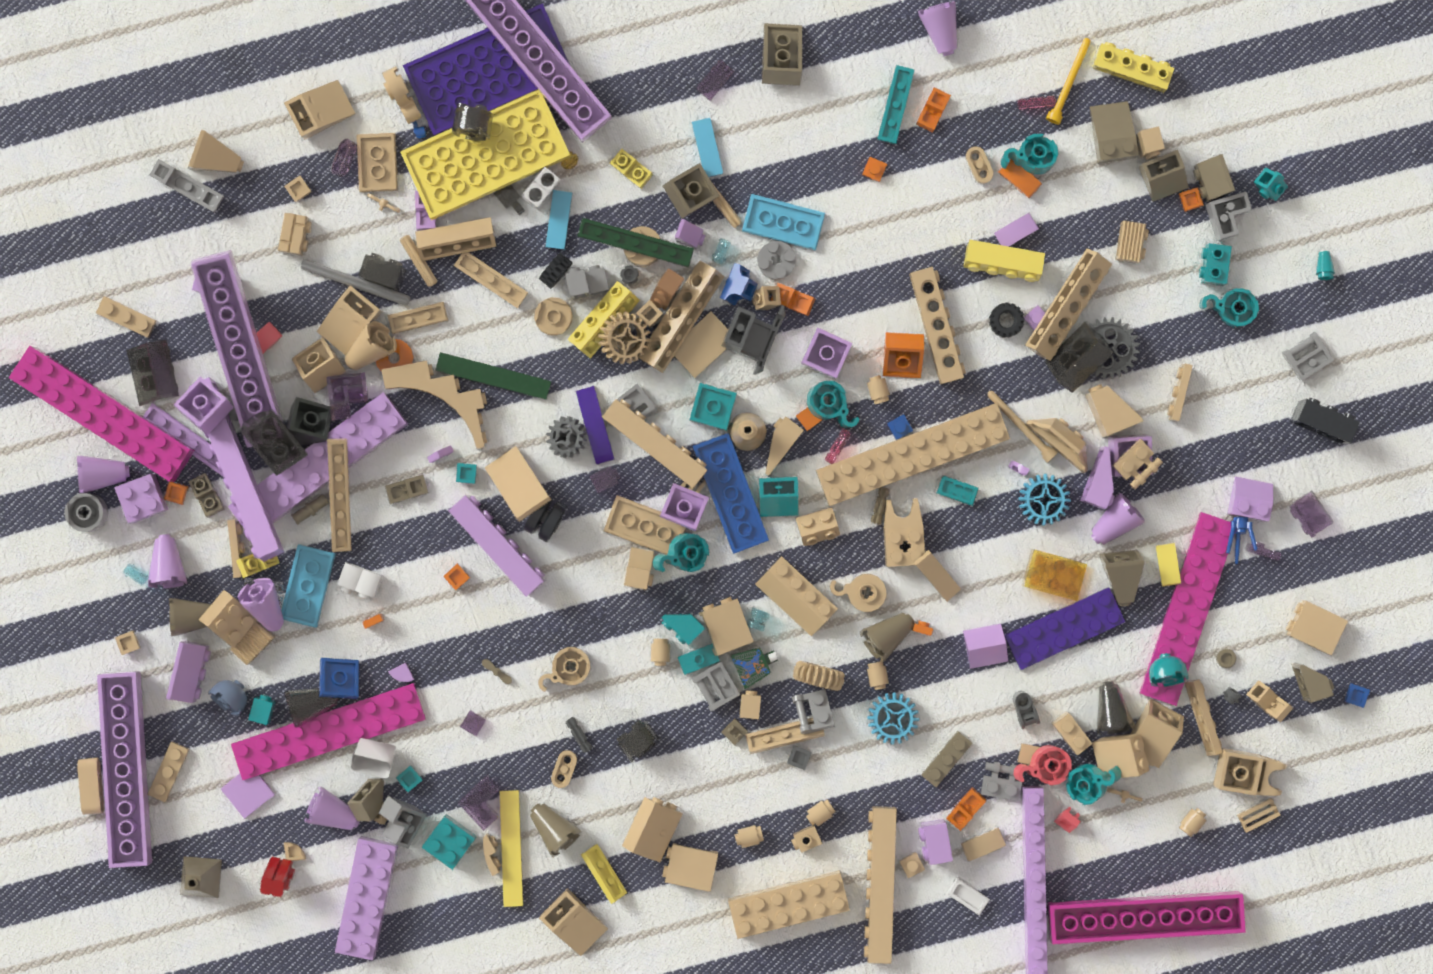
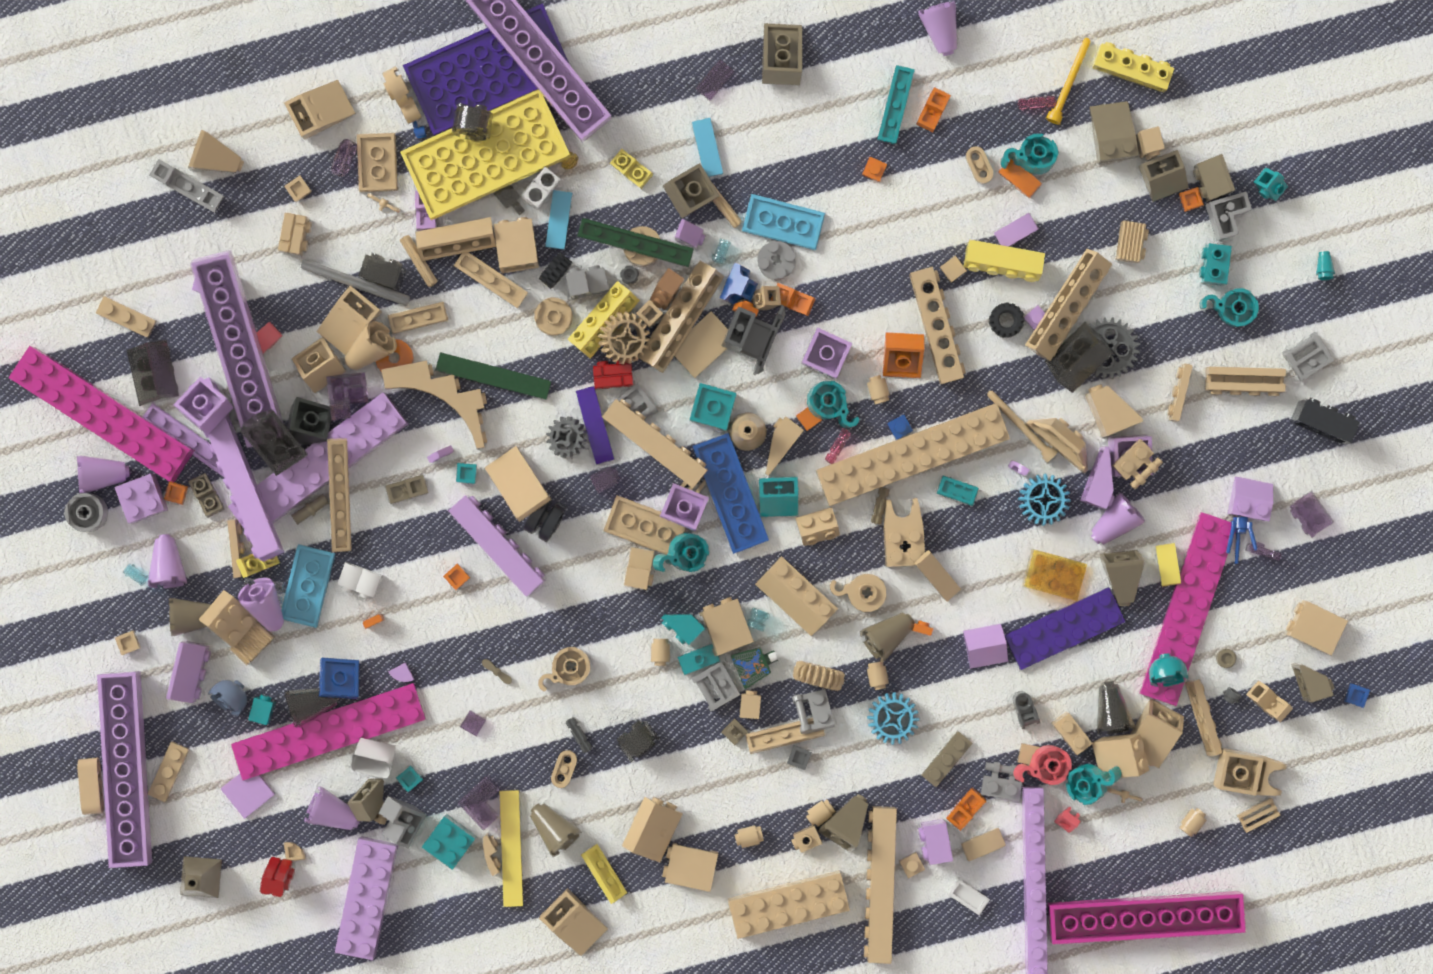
(516, 245): none -> tan brick
(612, 375): none -> red brick
(746, 305): none -> orange plate
(846, 824): none -> dark tan slope
(953, 269): none -> tan tile
(1245, 380): none -> tan brick

